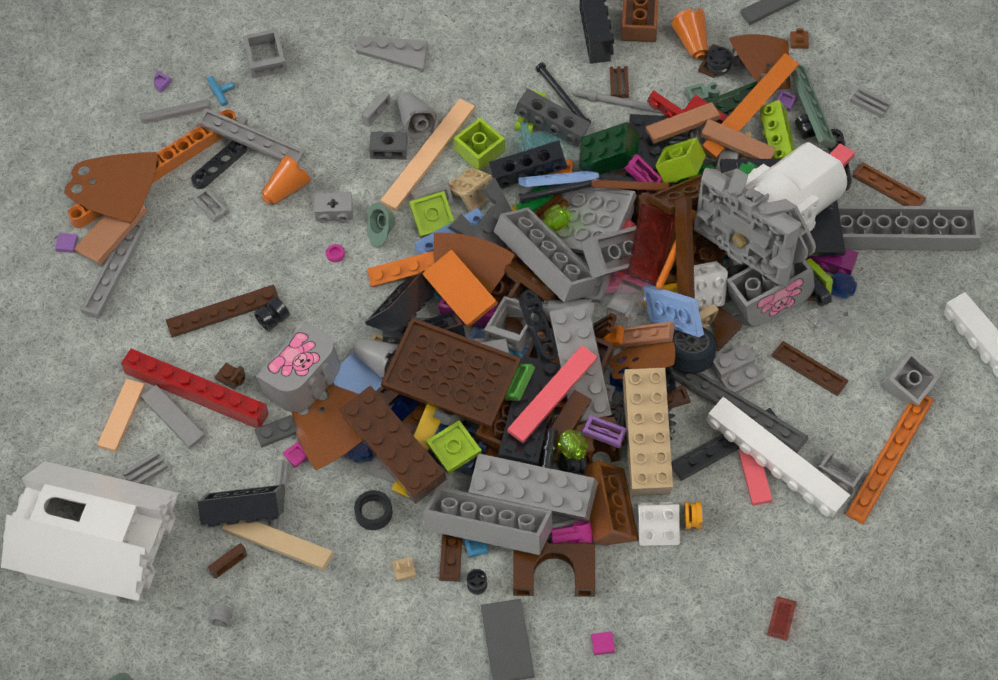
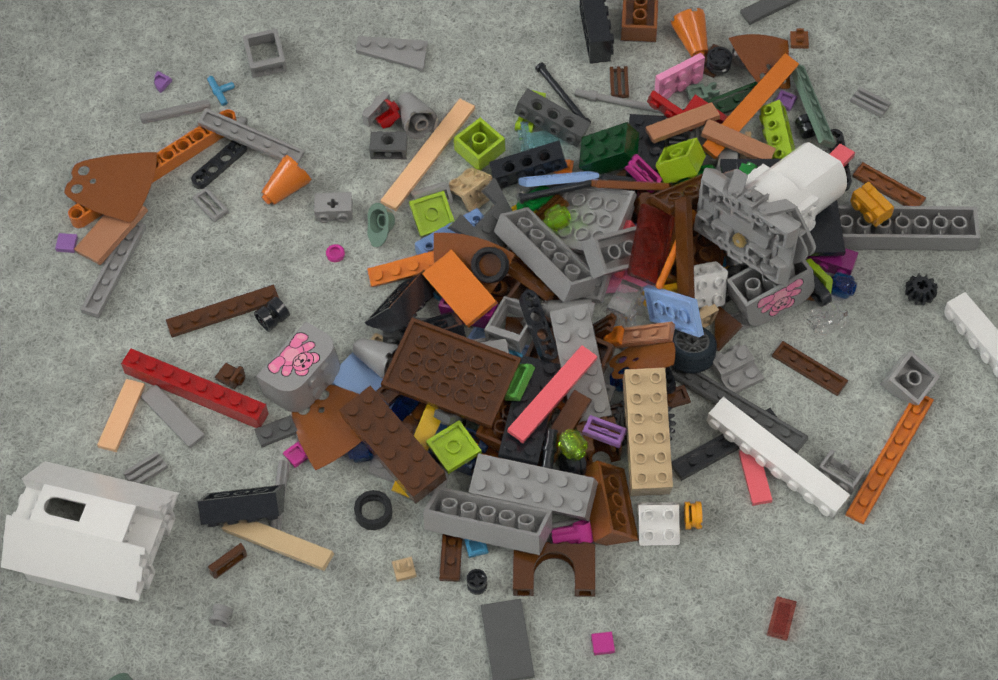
(388, 117): none -> red bracket
(475, 265): none -> black tyre
(680, 76): none -> bright pink plate
(871, 204): none -> light orange brick
(921, 289): none -> black gear

